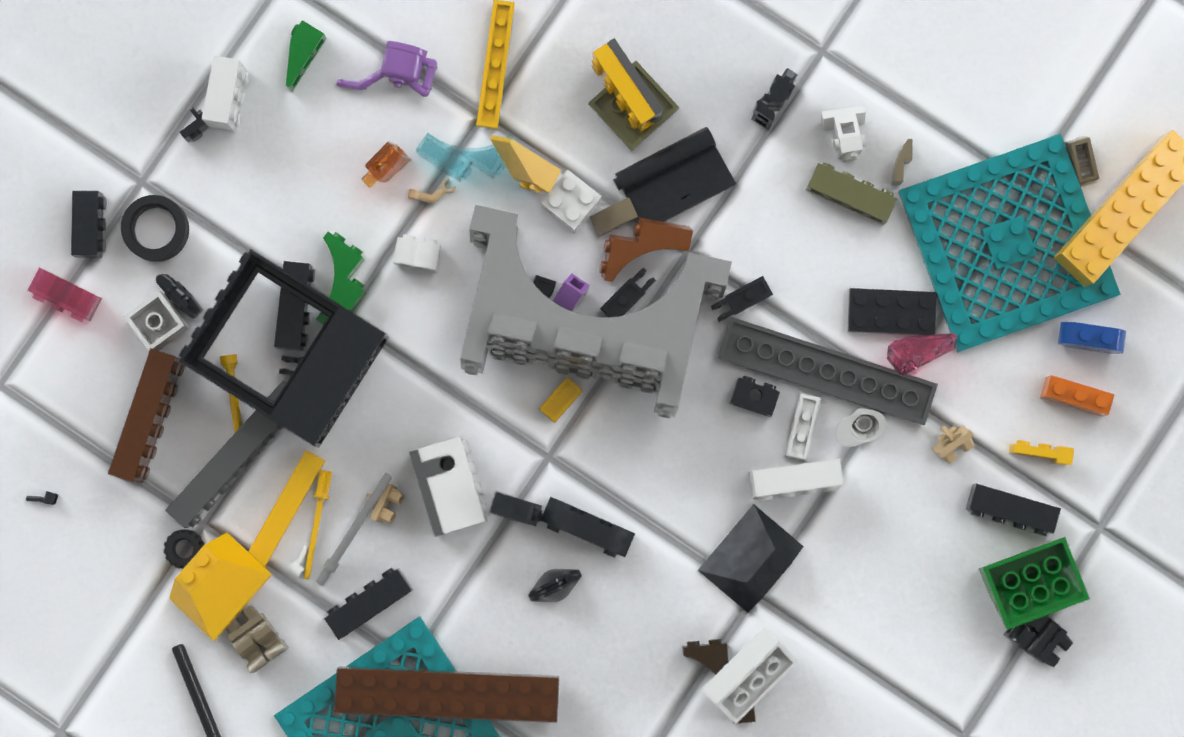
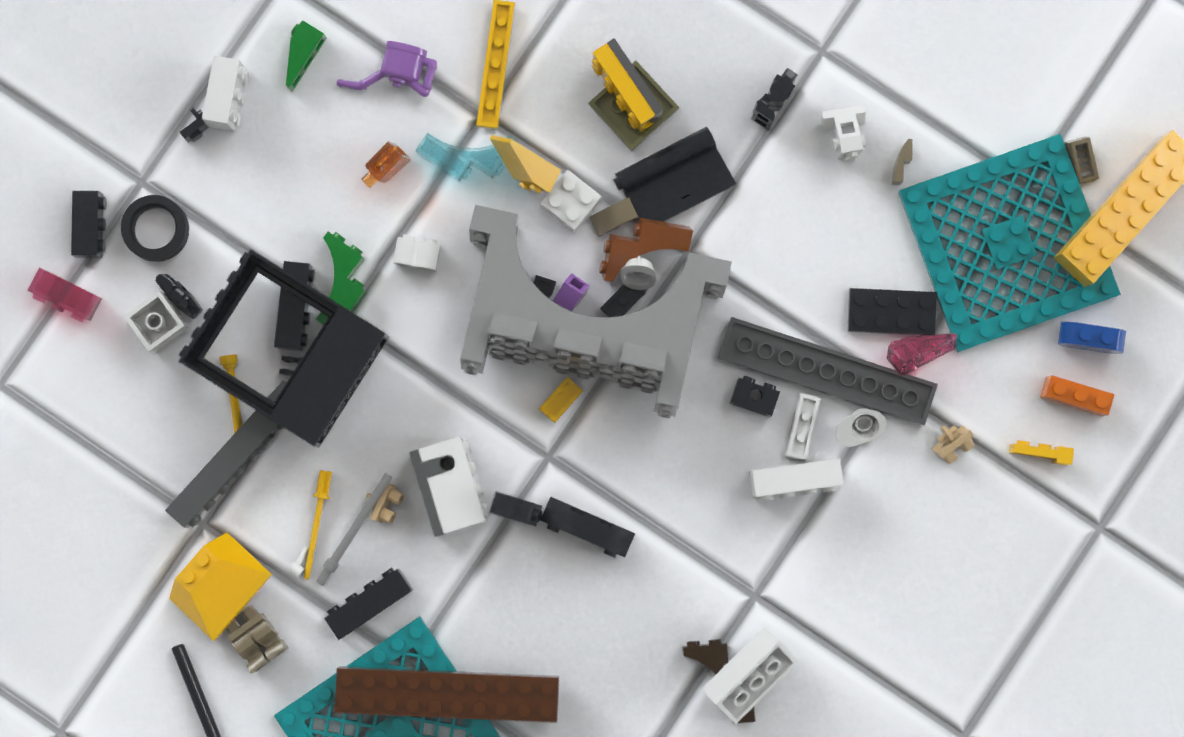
(49, 498): black hand -> none
(146, 417): reddish brown brick -> none
(174, 538): black tyre -> none
(286, 507): yellow tile -> none
(430, 198): tan arm -> none
(554, 585): black hat -> none
(638, 274): none -> white piece
(744, 298): black hinge -> none
(751, 558): black slope -> none
(851, 193): olive brick -> none
(1013, 508): black brick -> none
(1034, 583): green slope -> none
(1042, 642): black hips -> none

